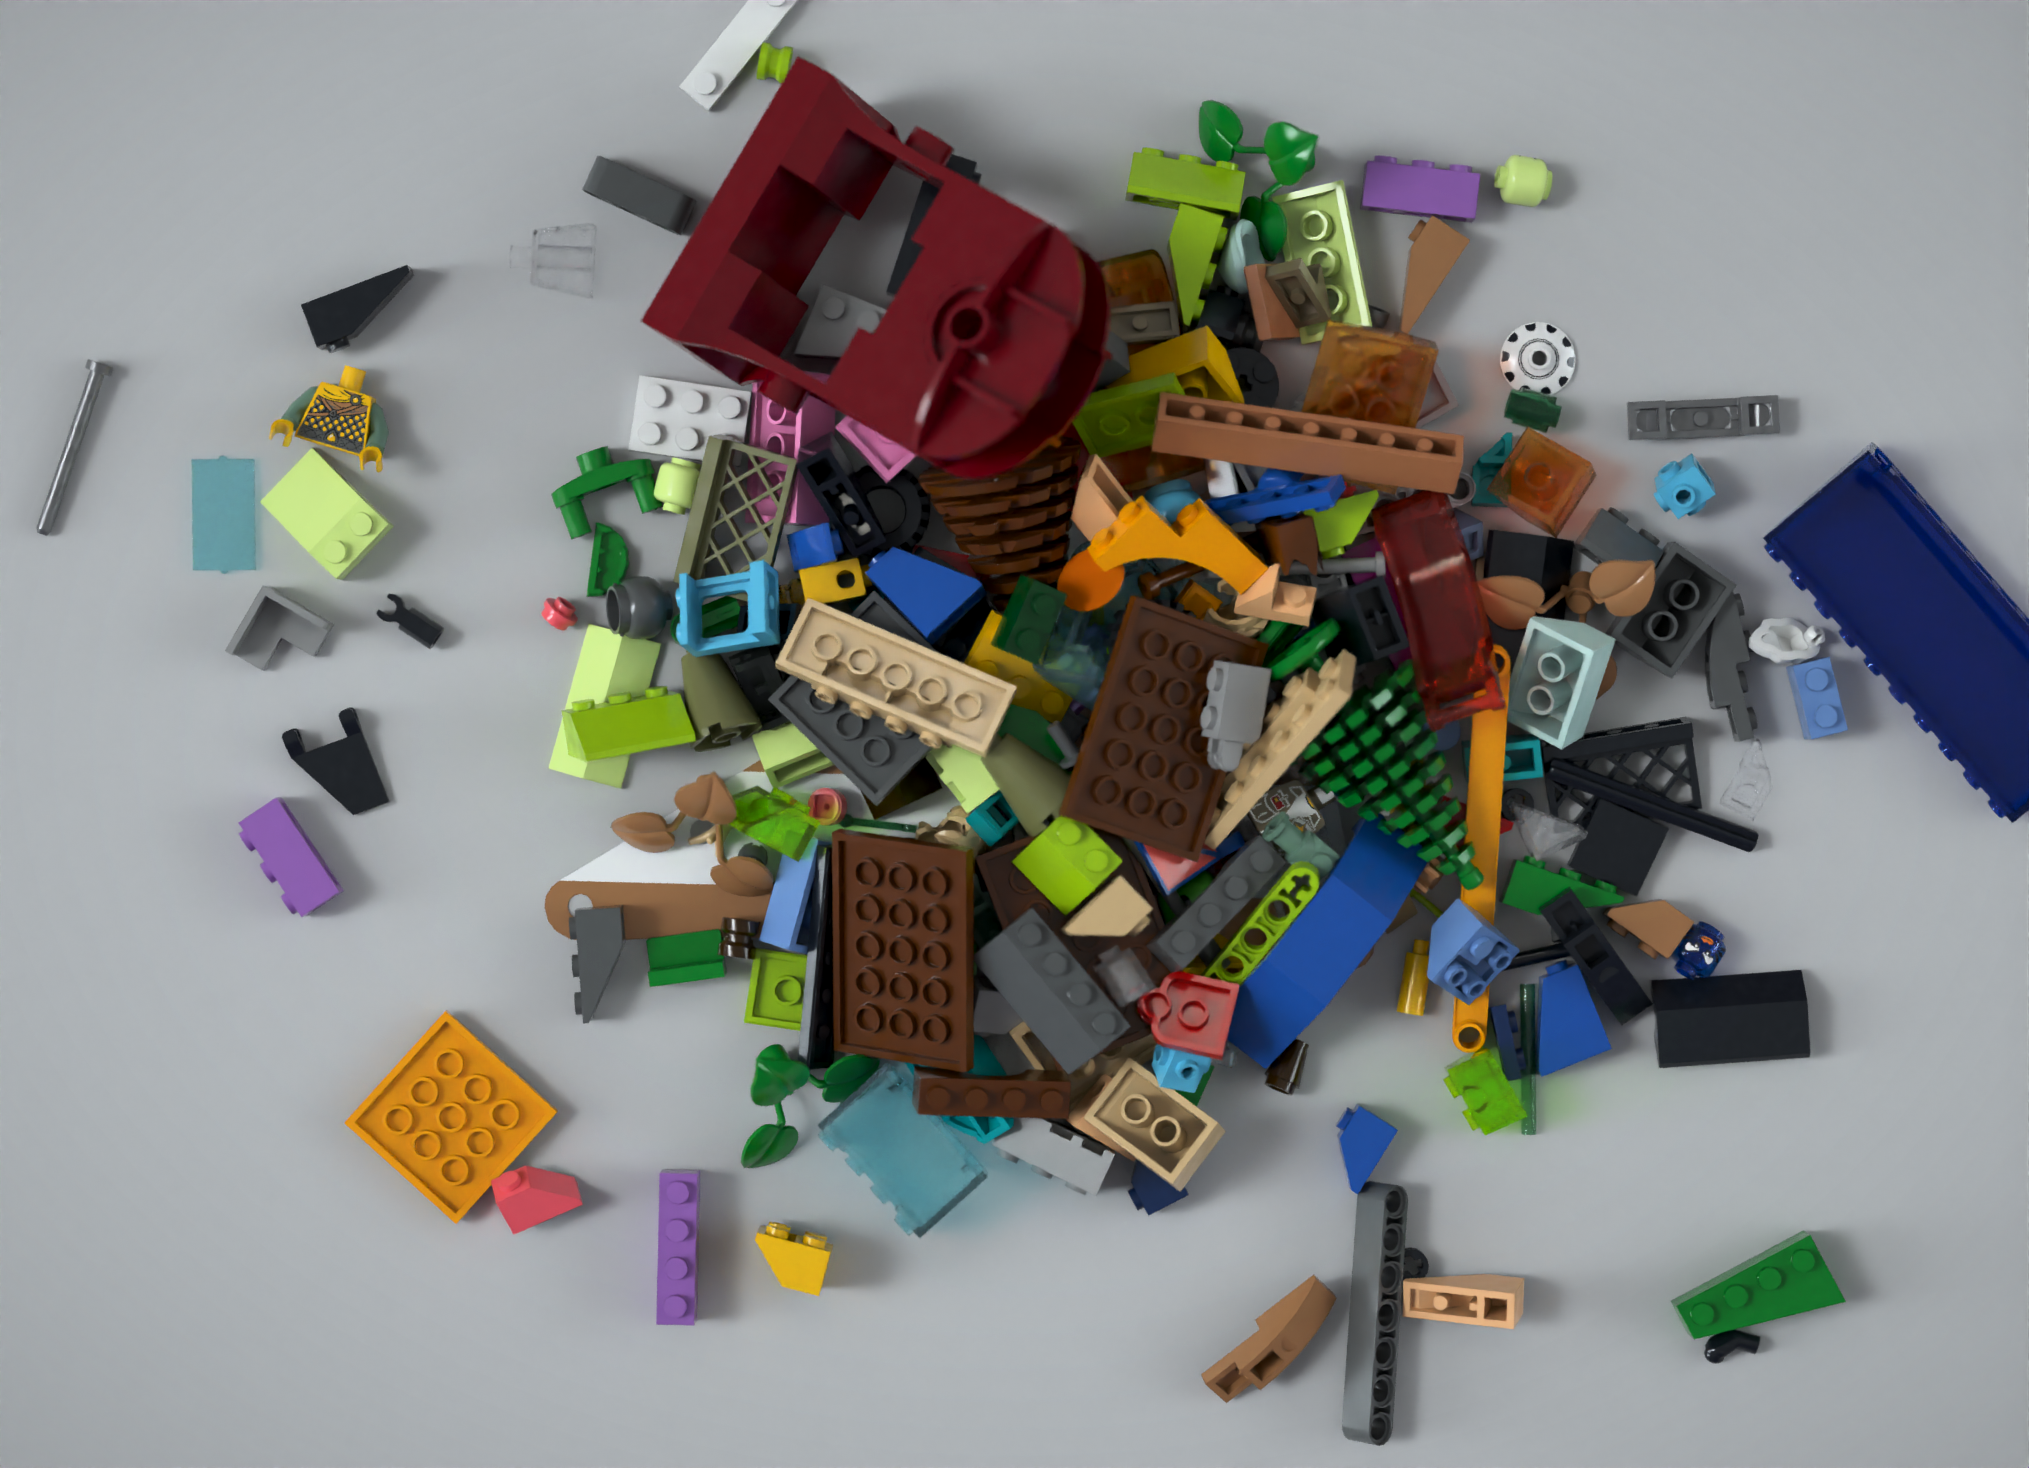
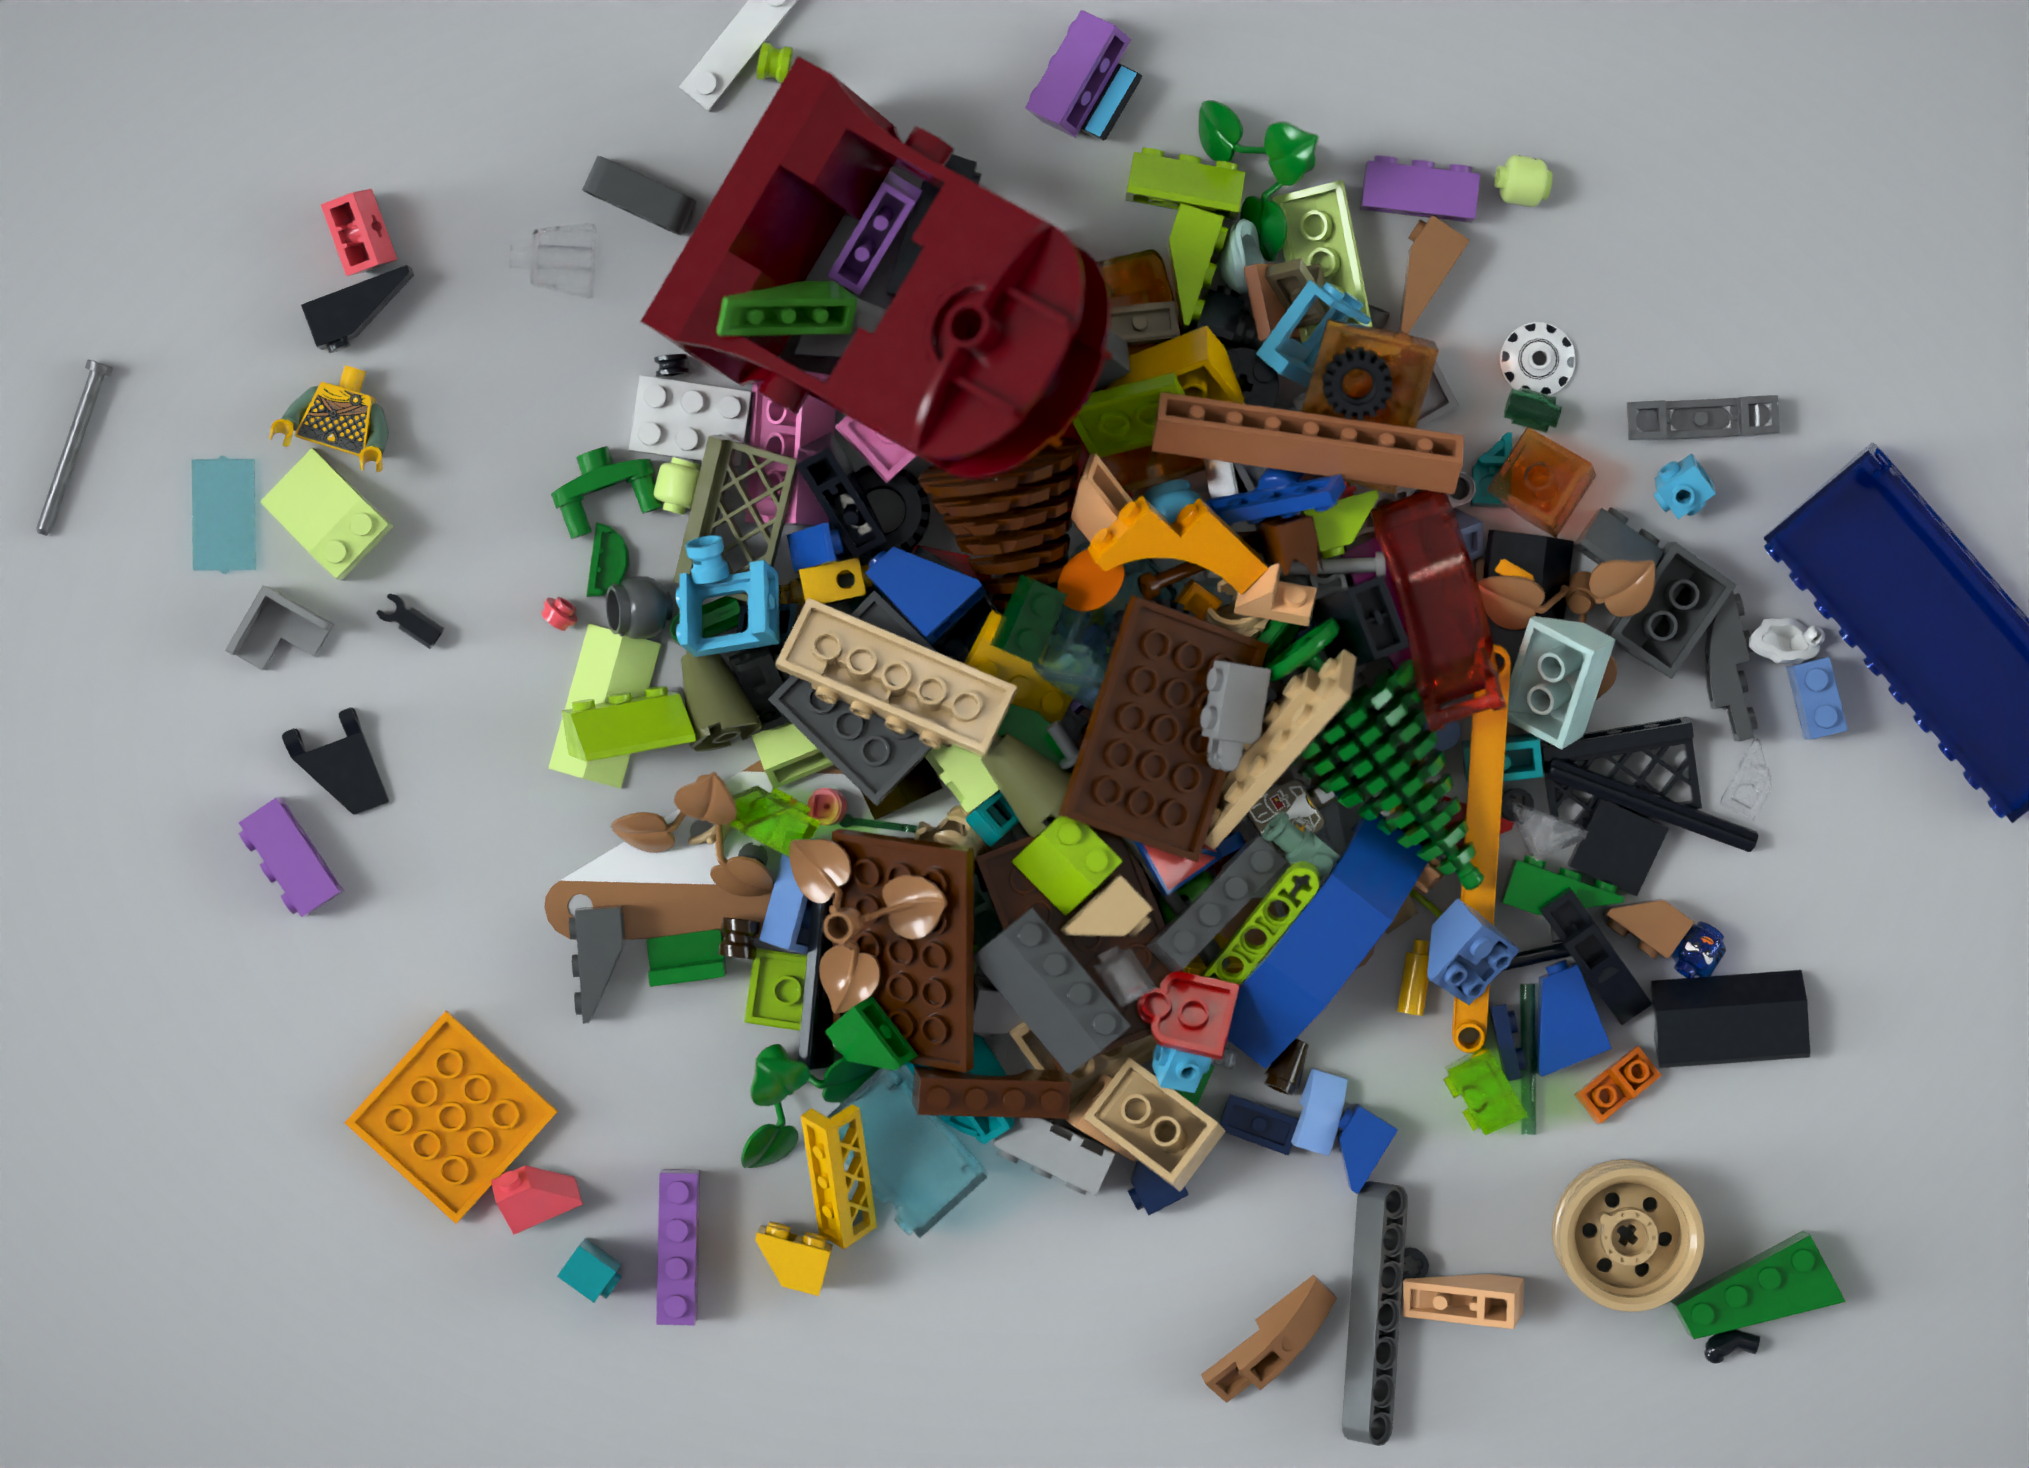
(359, 232): none -> coral brick
(591, 1271): none -> teal brick
(671, 365): none -> black bush
(707, 559): none -> medium azure wheel
(789, 310): none -> bright green slope
(830, 1180): none -> yellow fence
(870, 1037): none -> green slope
(874, 233): none -> medium lavender brick
(912, 908): none -> medium nougat plant
(1078, 73): none -> medium lavender brick
(1111, 102): none -> slope
(1258, 1124): none -> dark blue plate
(1297, 359): none -> medium azure window
(1321, 1112): none -> light blue slope
(1357, 406): none -> black tyre
(1507, 568): none -> light orange tile
(1617, 1084): none -> orange slope
(1669, 1265): none -> tan wheel

